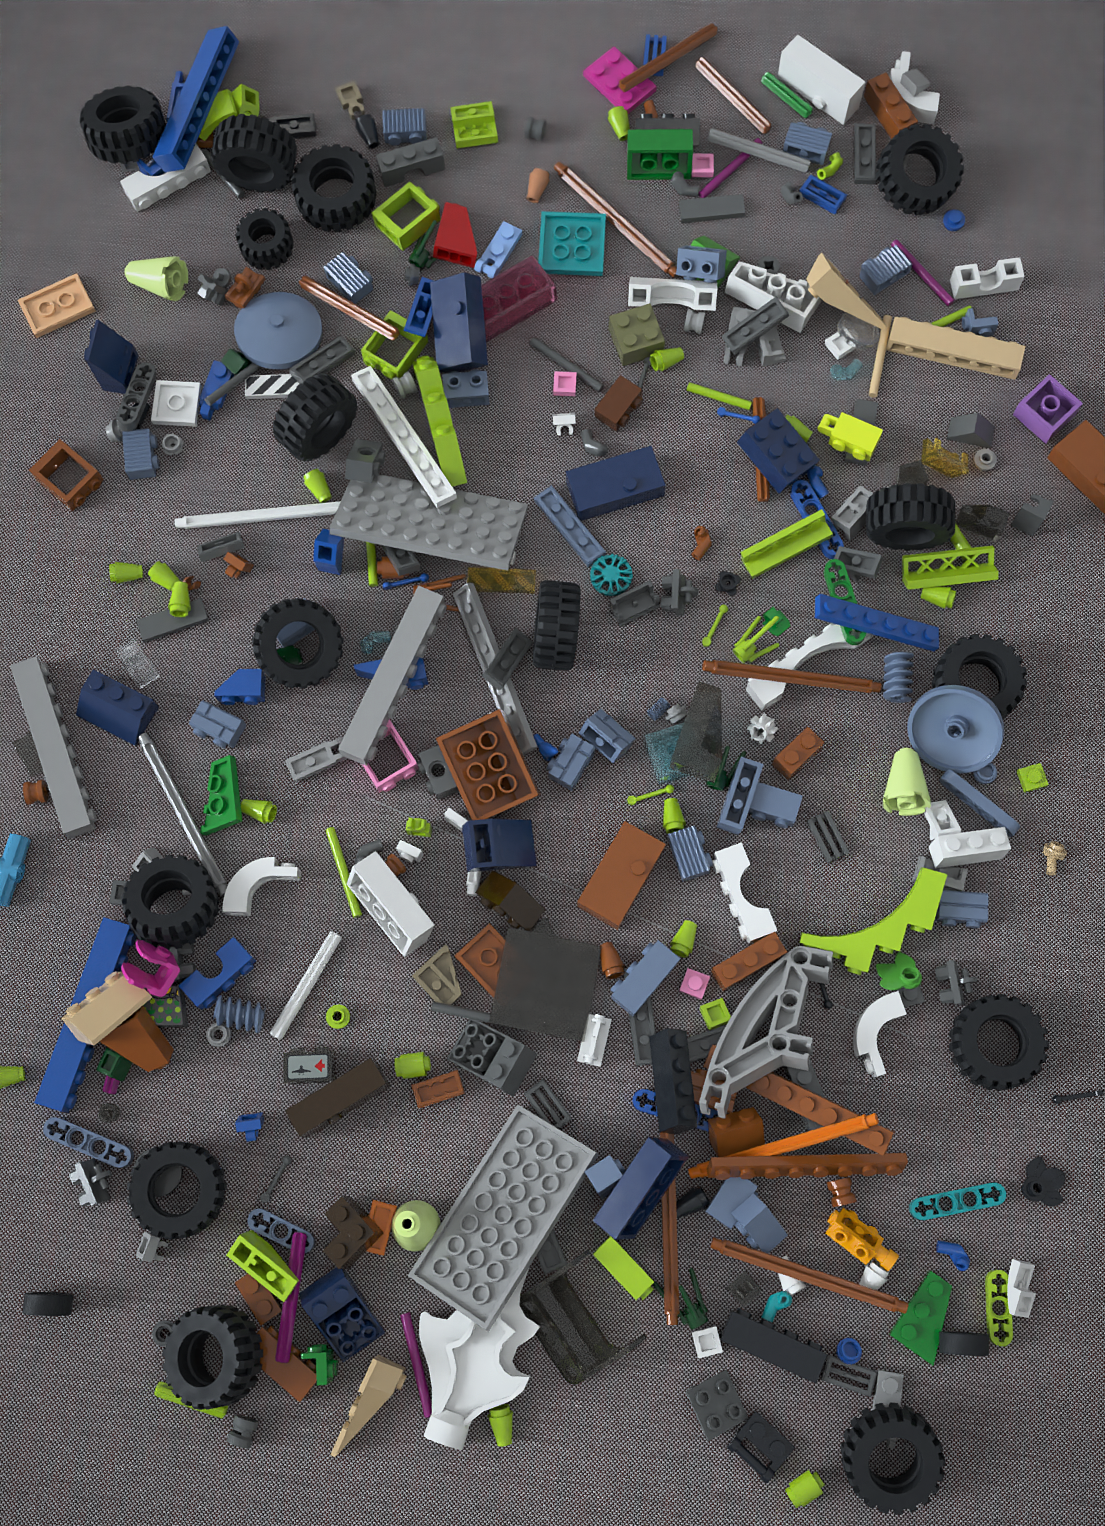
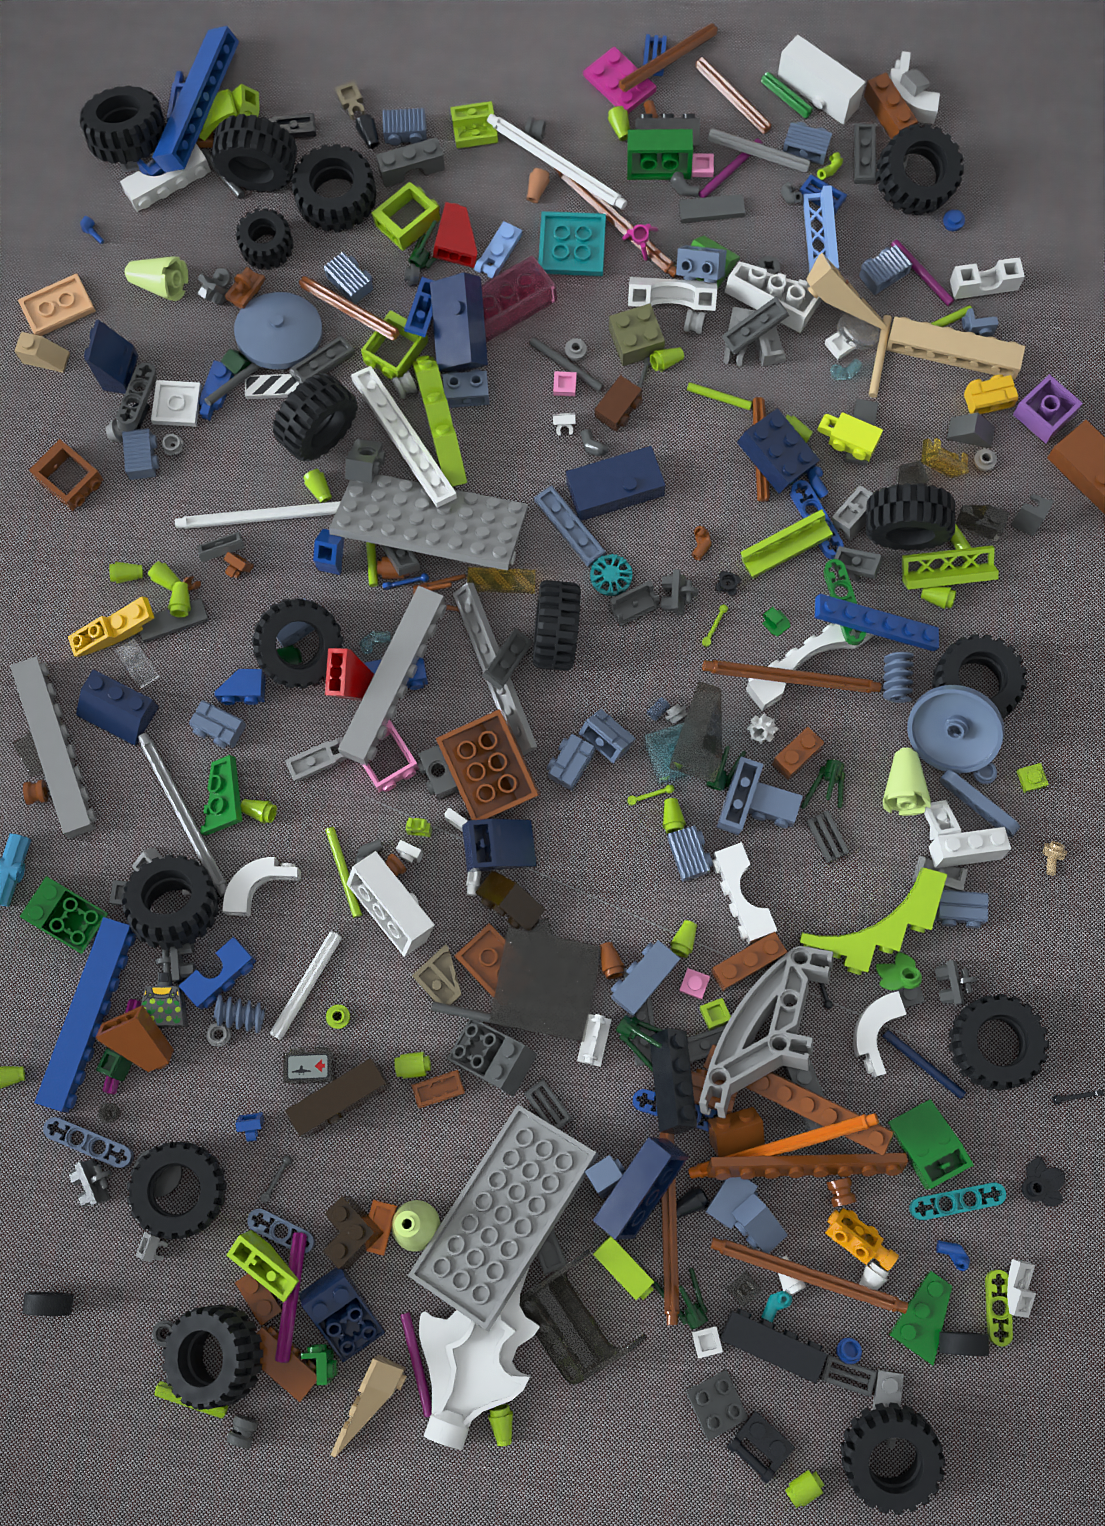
(41, 352): none -> tan slope
(63, 915): none -> green slope
(87, 227): none -> blue hand
(104, 1008): tan slope -> none
(112, 629): none -> yellow slope
(164, 977): dark pink piece -> none
(346, 675): none -> red slope
(545, 748): blue animal -> none
(557, 161): none -> white piece
(575, 354): none -> light grey plate
(621, 875): dark orange brick -> none
(630, 1028): none -> dark green plant
(640, 236): none -> dark pink plant
(722, 412): blue hinge -> none
(745, 649): lime plant -> none
(828, 223): none -> light blue fence
(833, 772): none -> dark green plant
(924, 1064): none -> dark blue bar
(930, 1144): none -> green slope
(991, 394): none -> yellow brick

